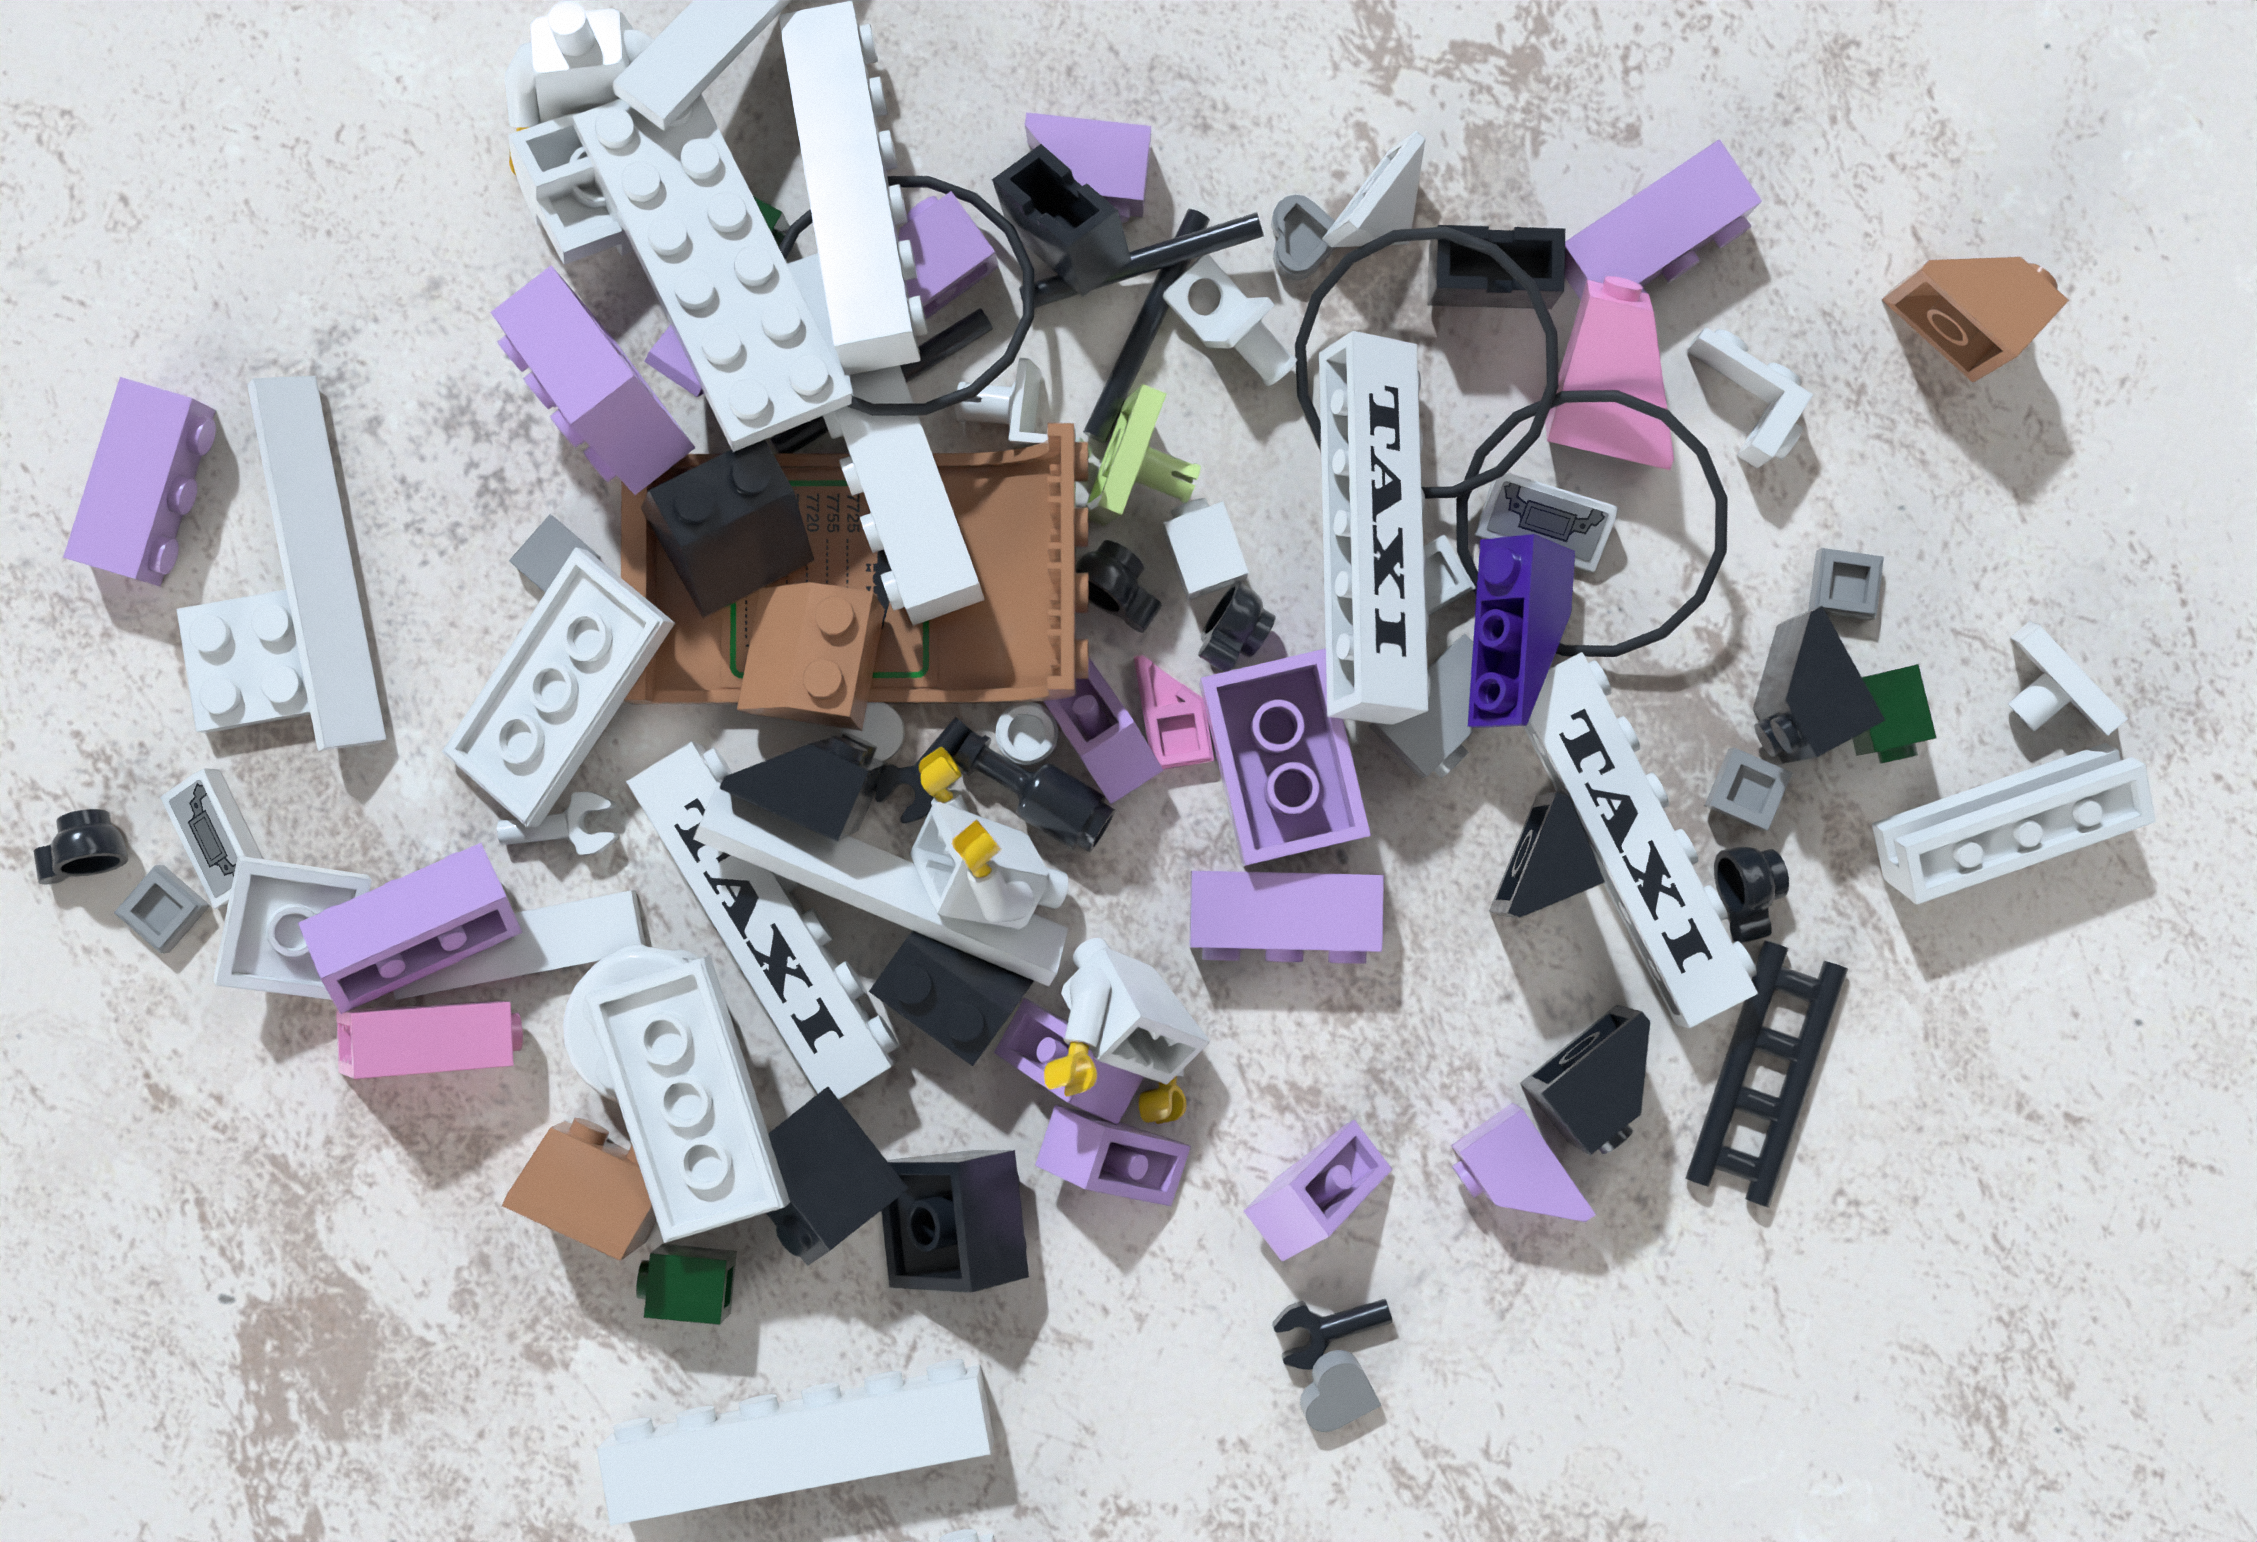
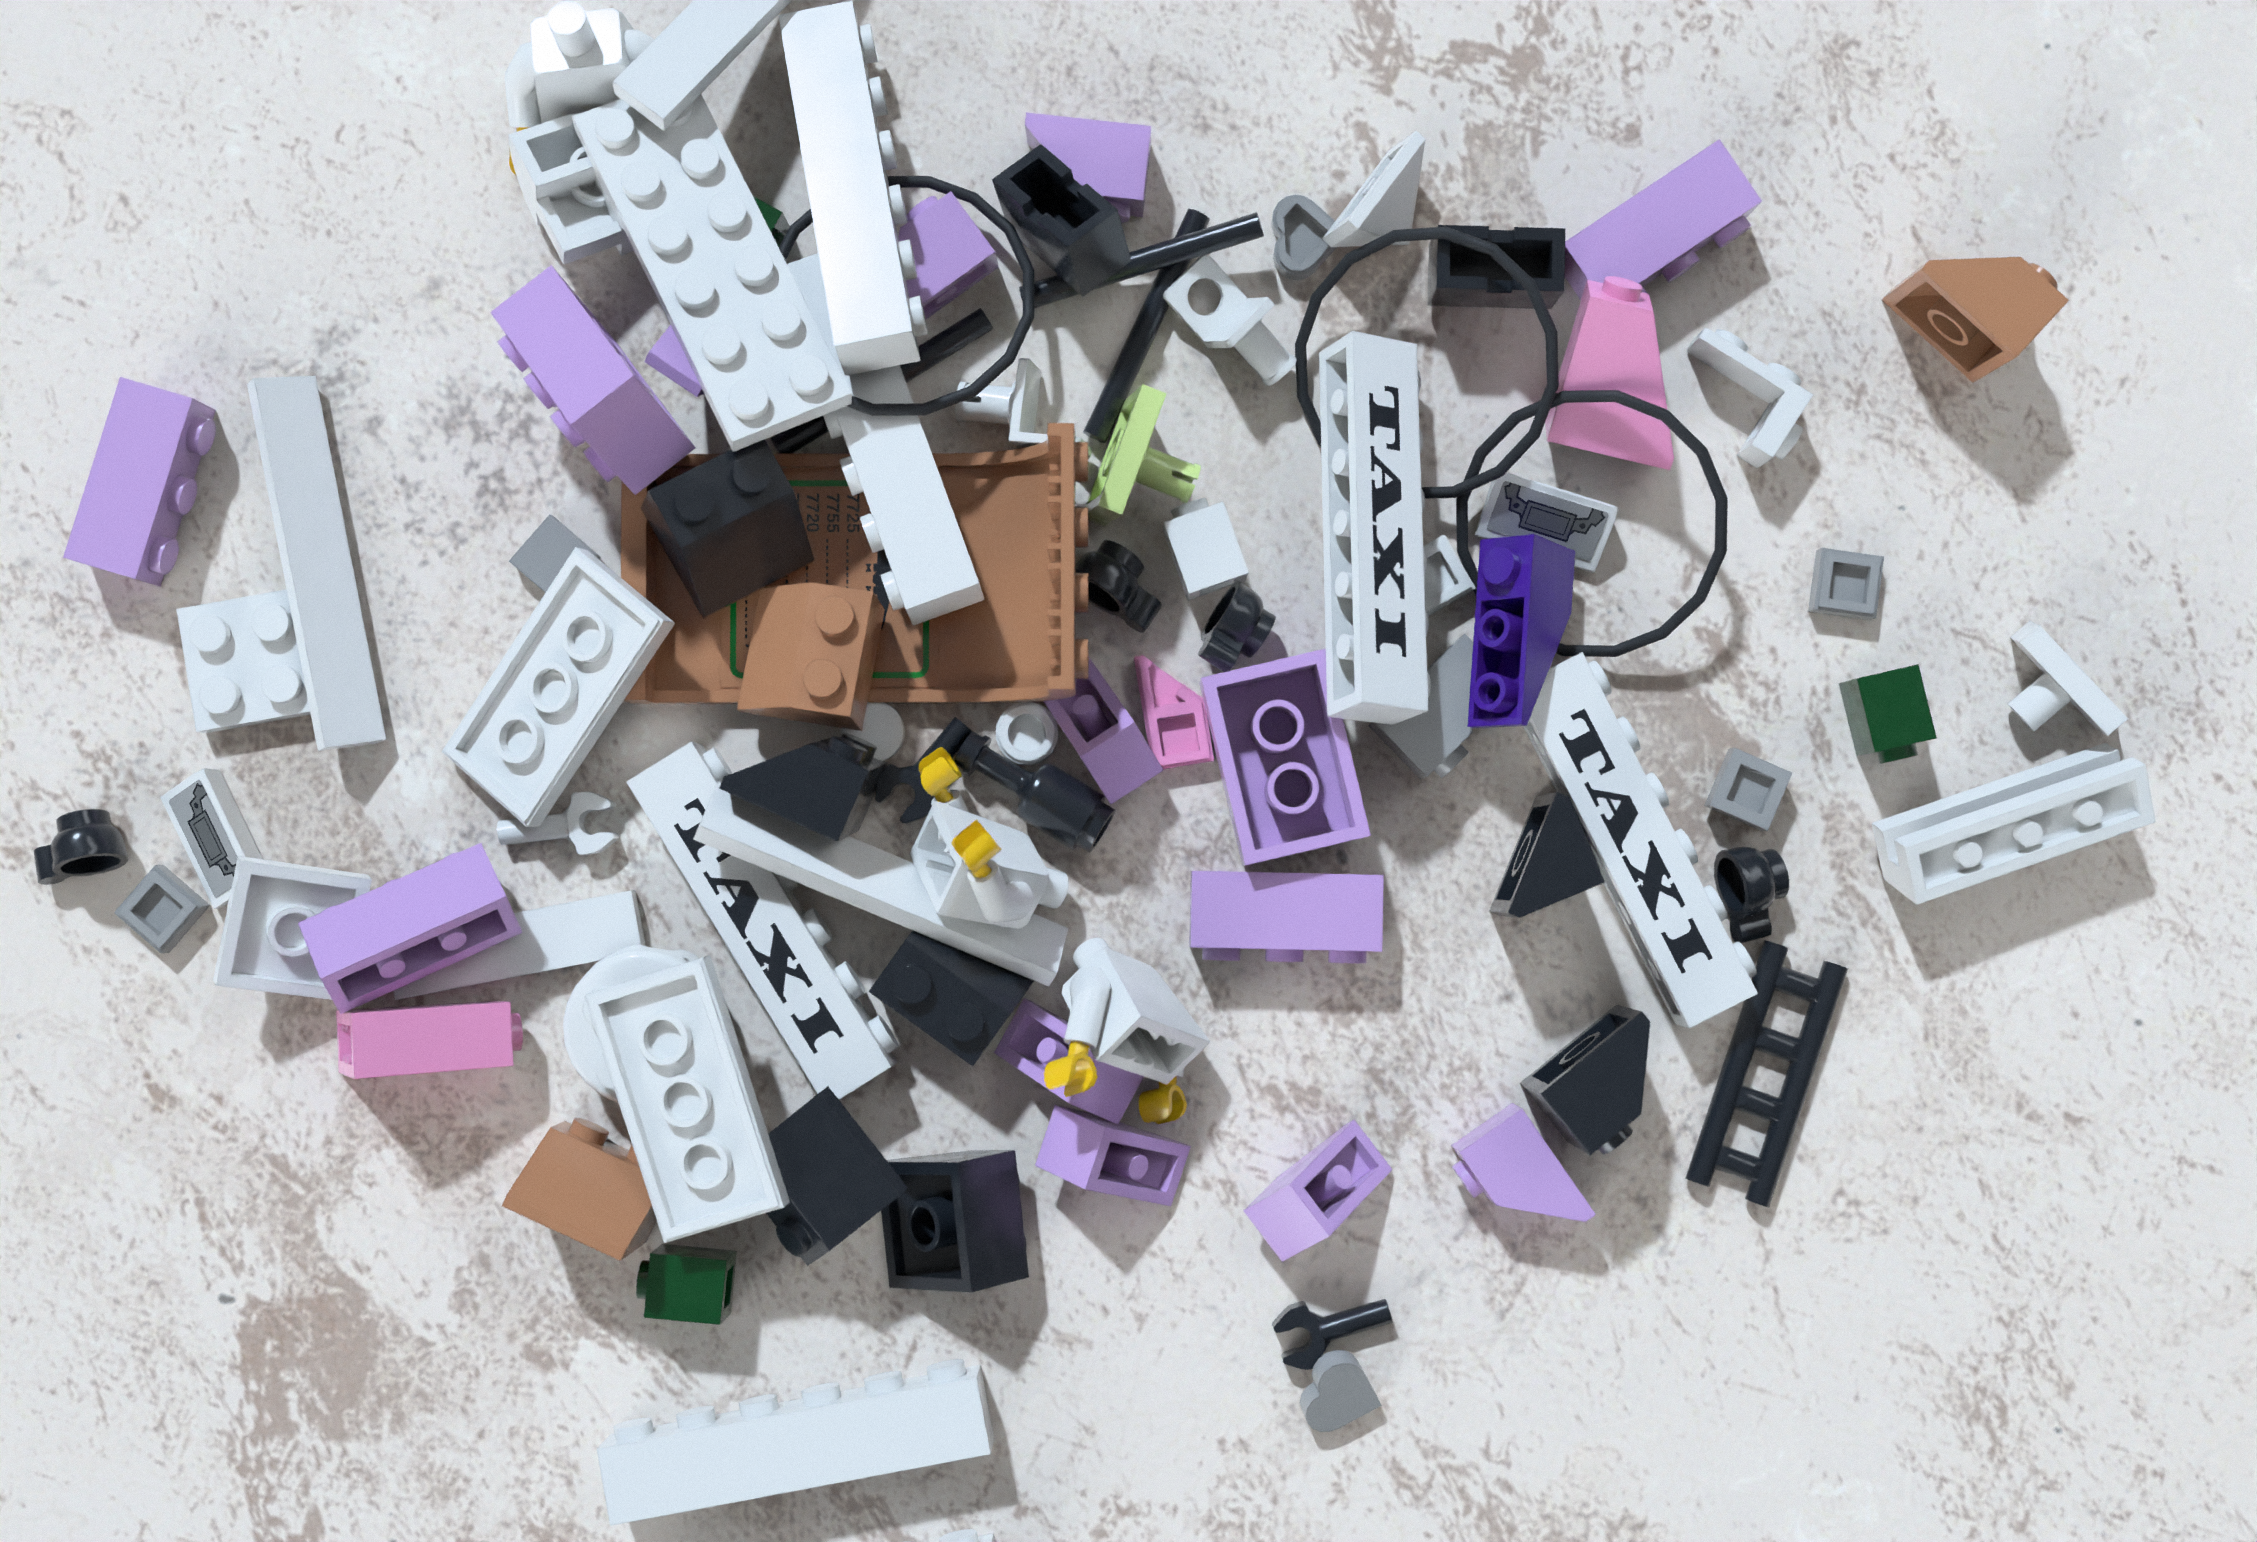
(1810, 691): black slope -> none

